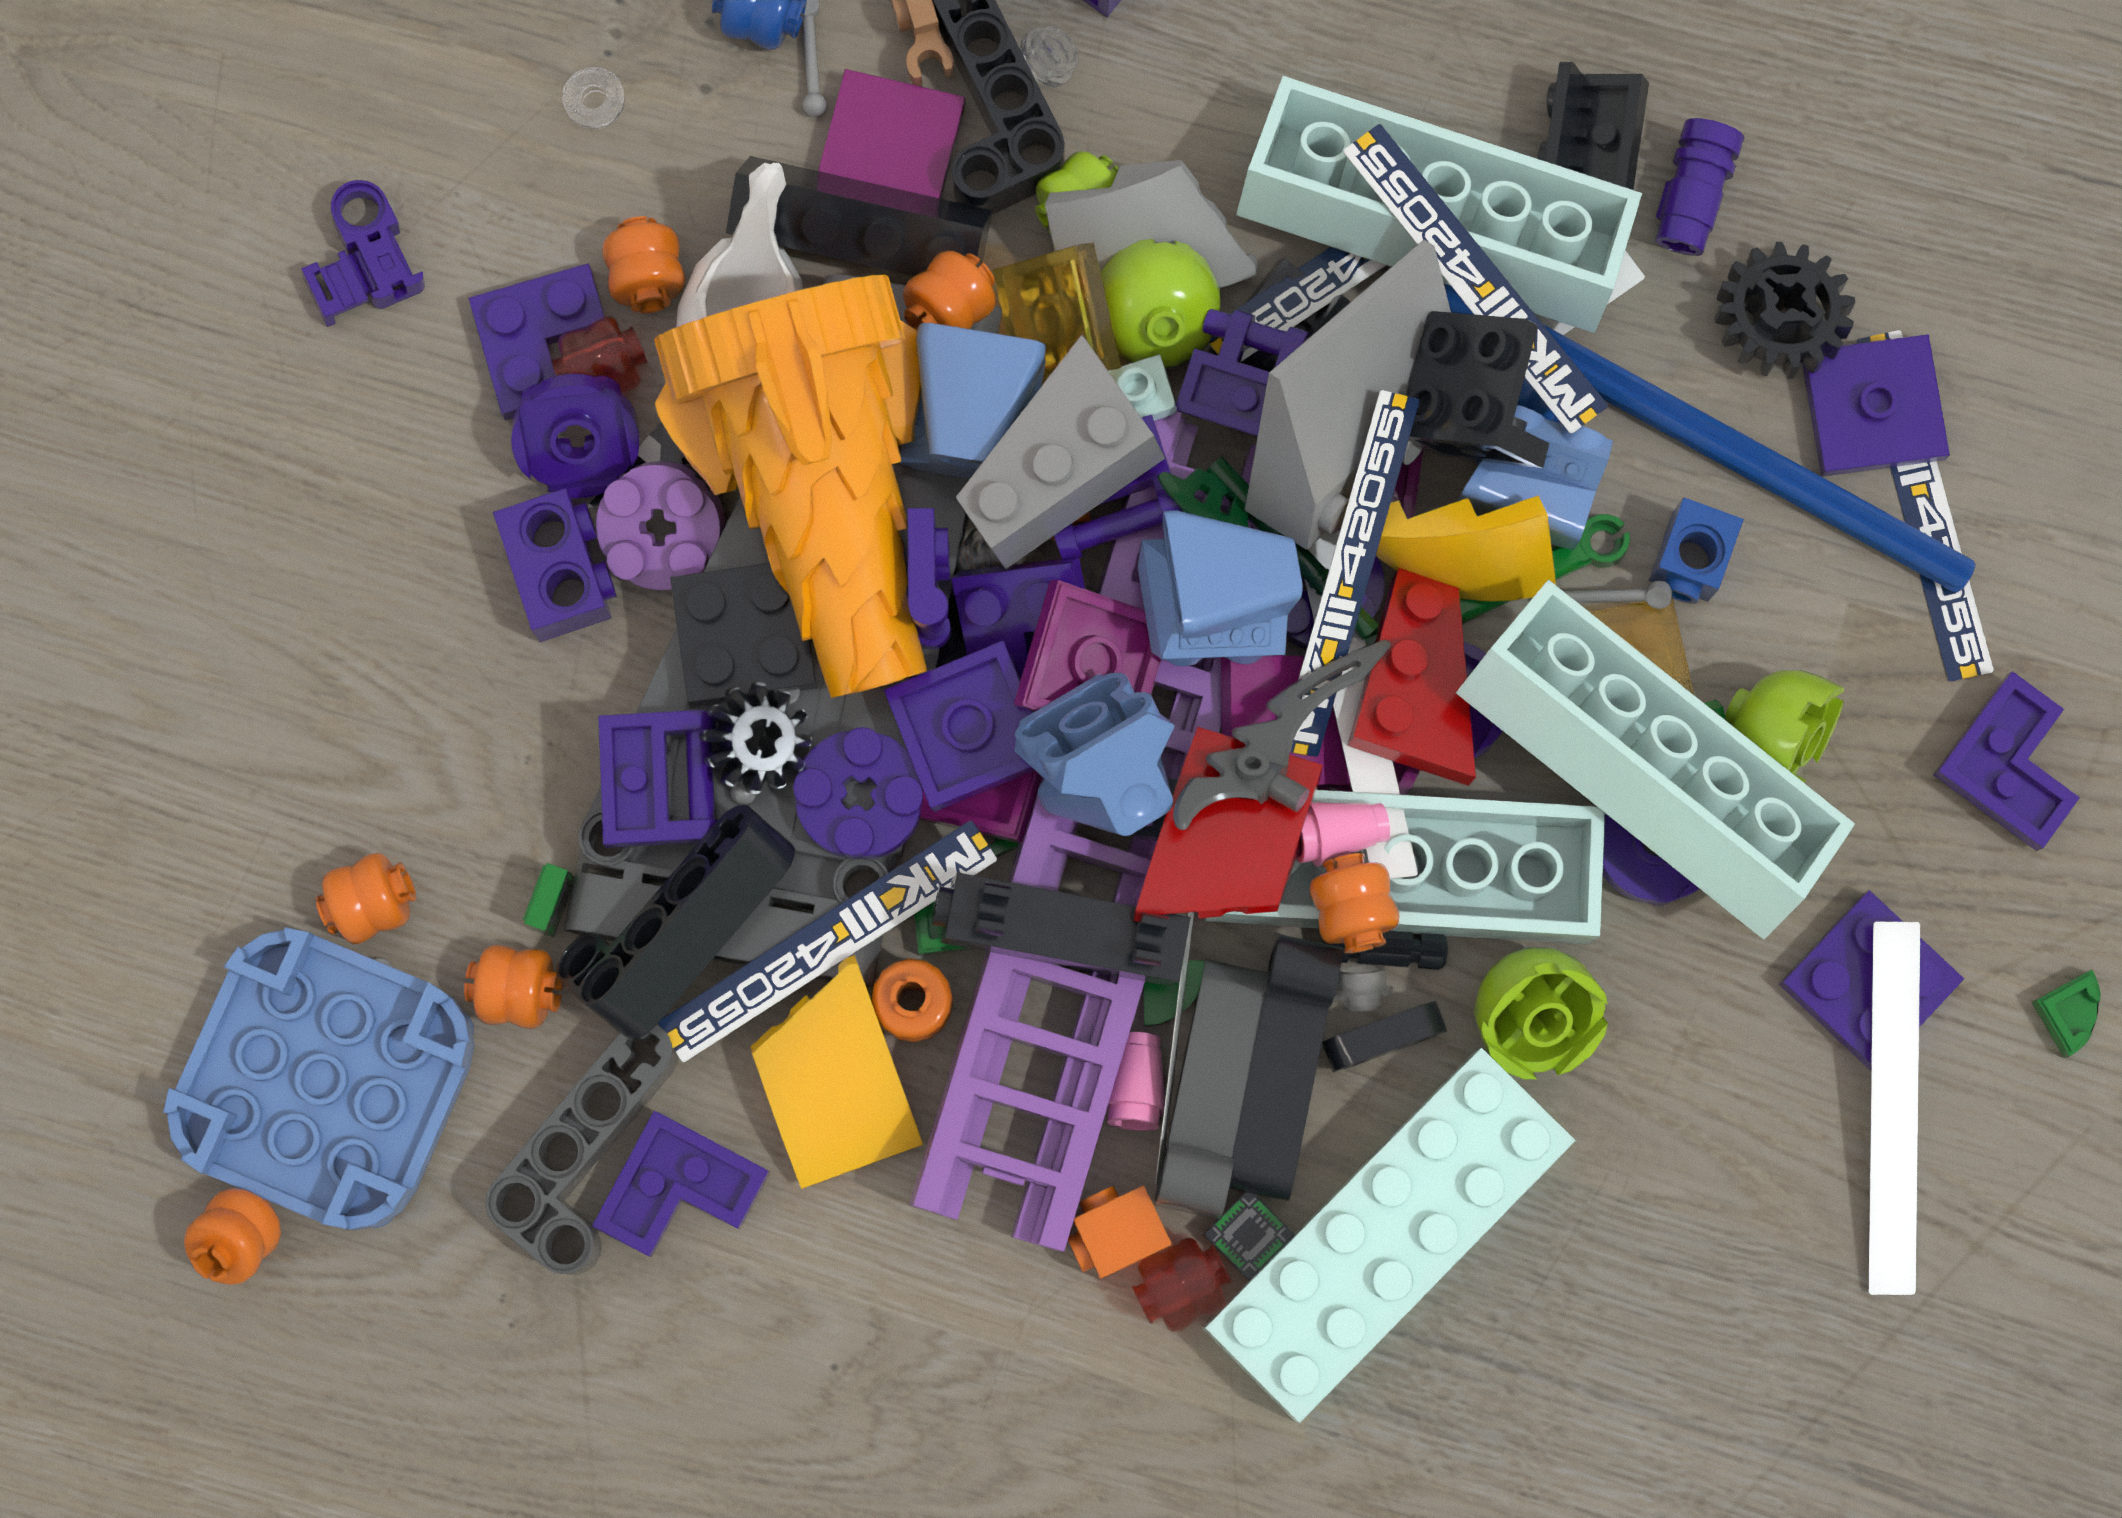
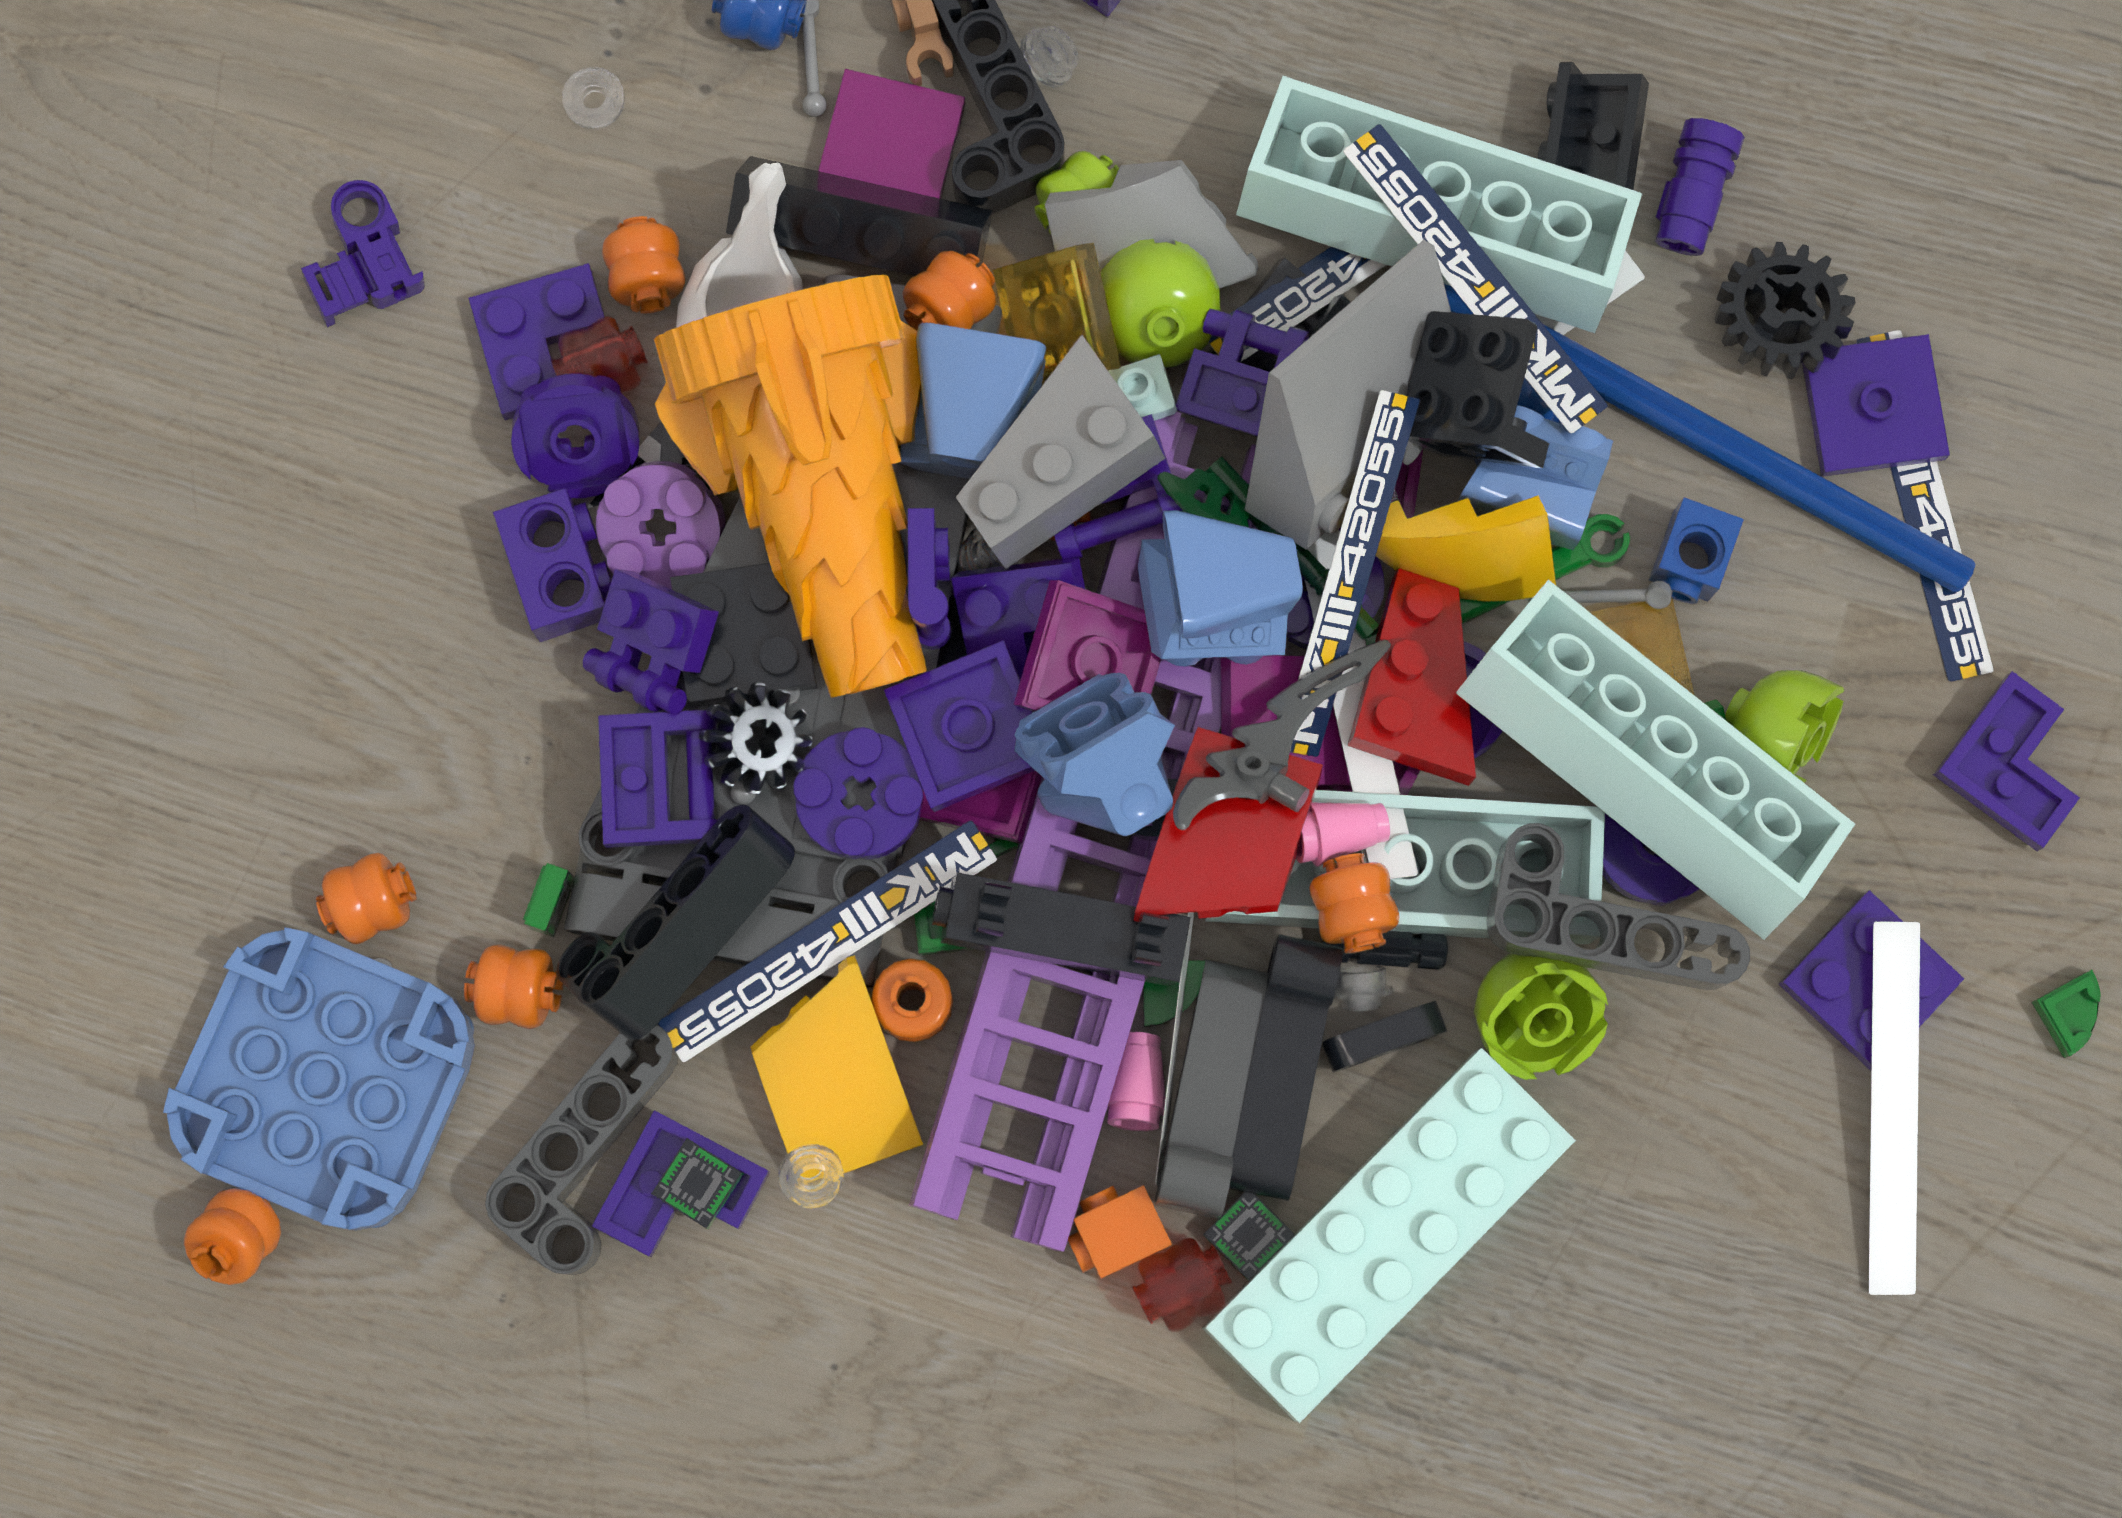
(656, 622): none -> dark purple plate
(697, 1183): none -> tile
(812, 1191): none -> clear plate
(1615, 922): none -> dark grey beam

